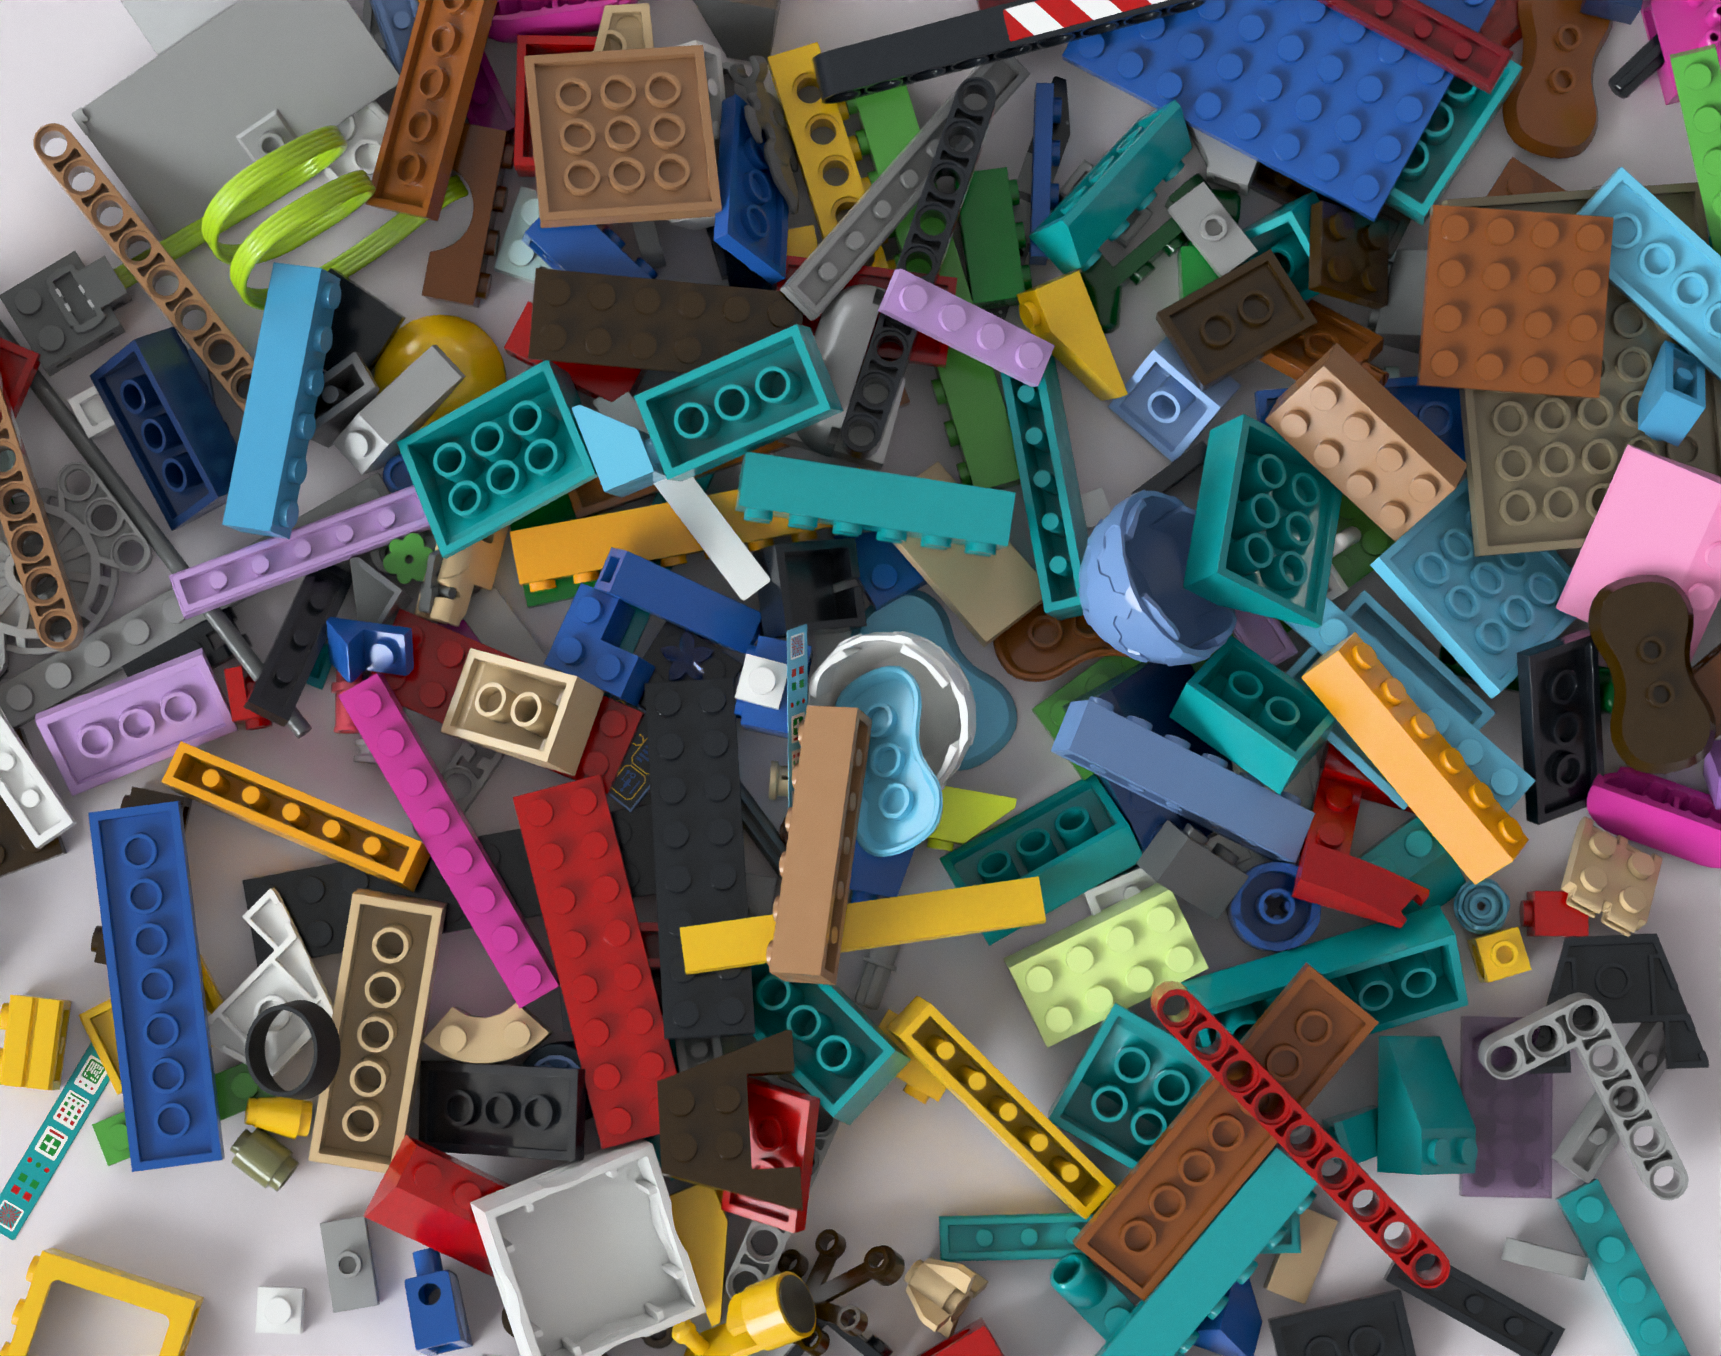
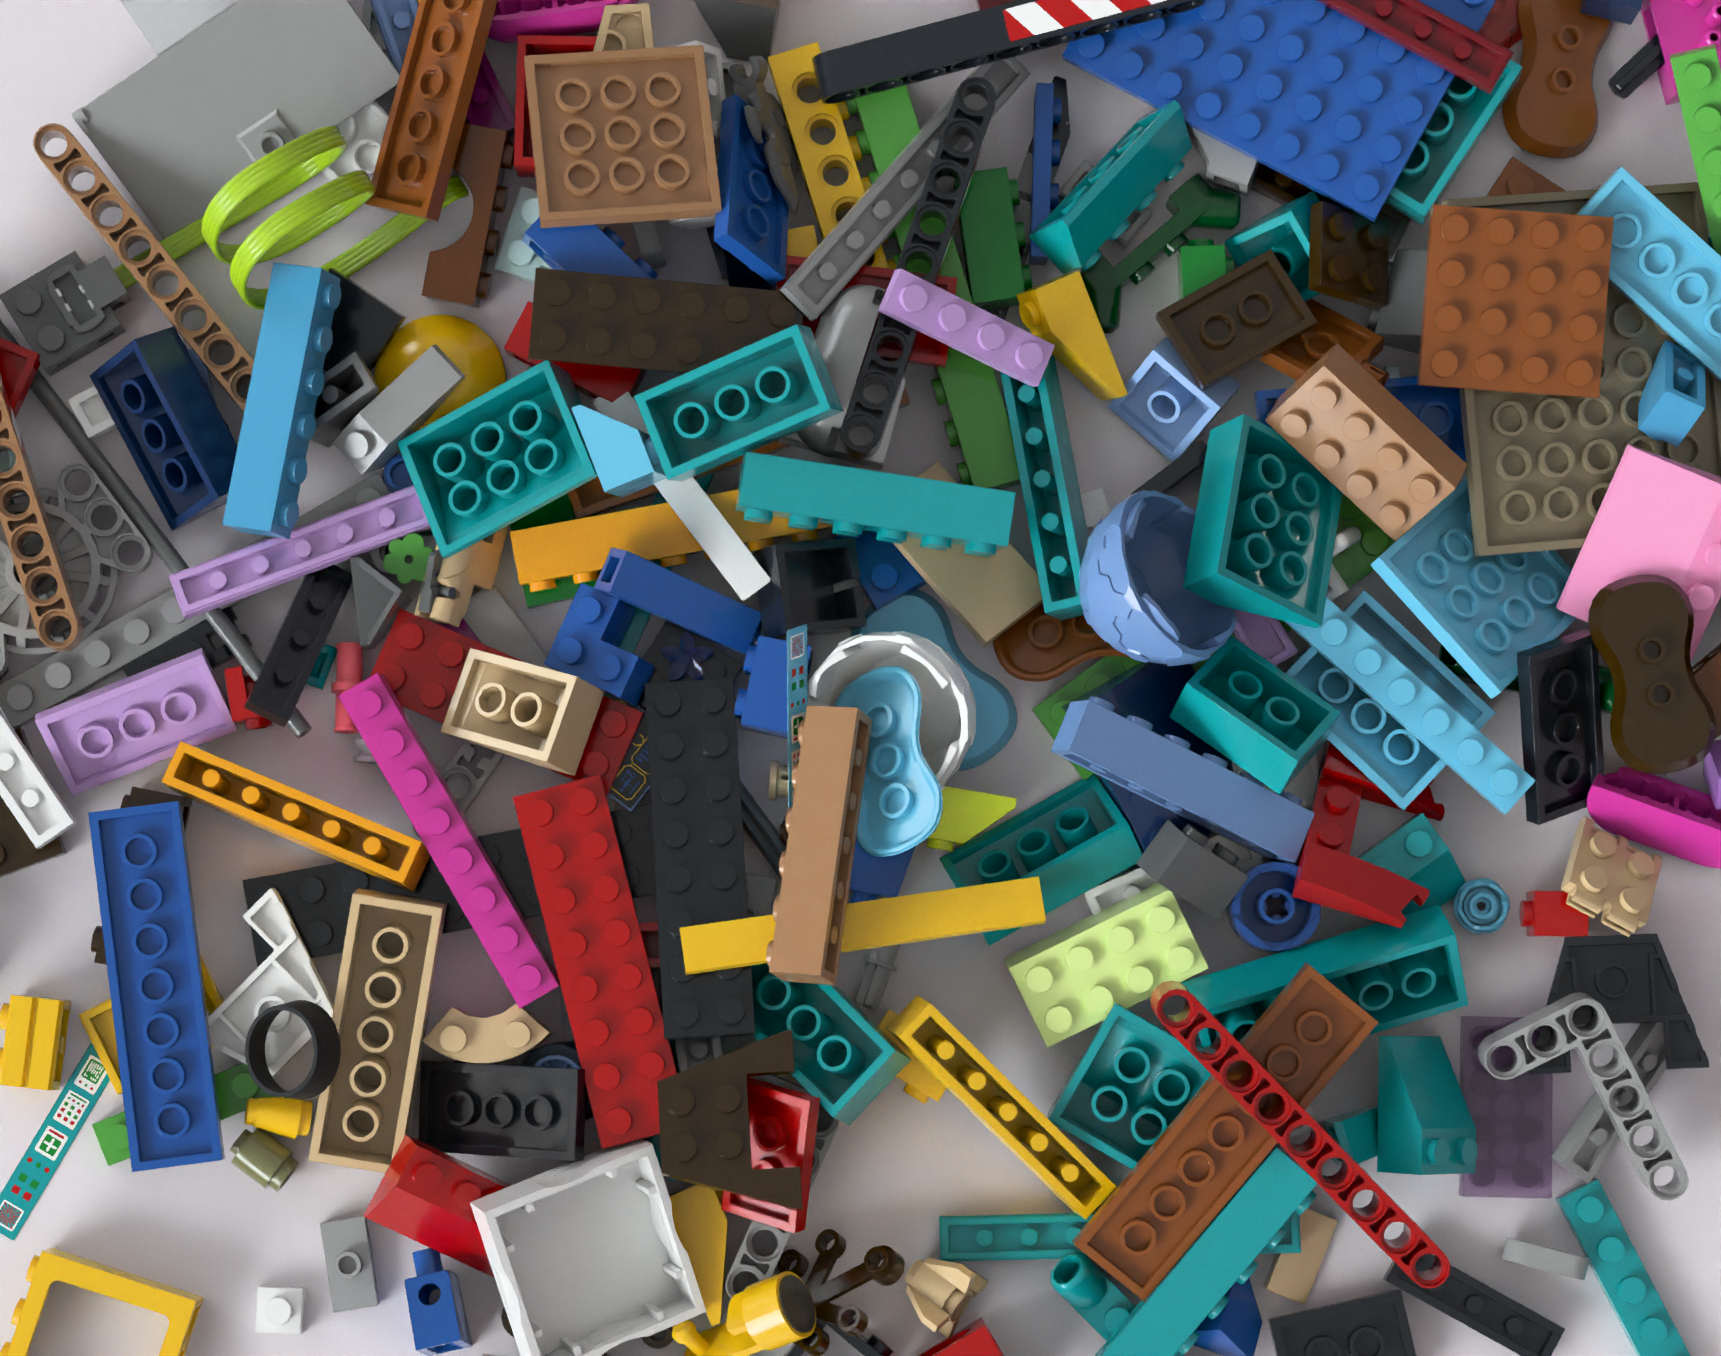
(368, 646): blue slope -> none
(762, 682): white plate -> none
(1212, 230): light grey plate -> none
(1415, 758): light orange brick -> none
(1499, 954): yellow brick -> none

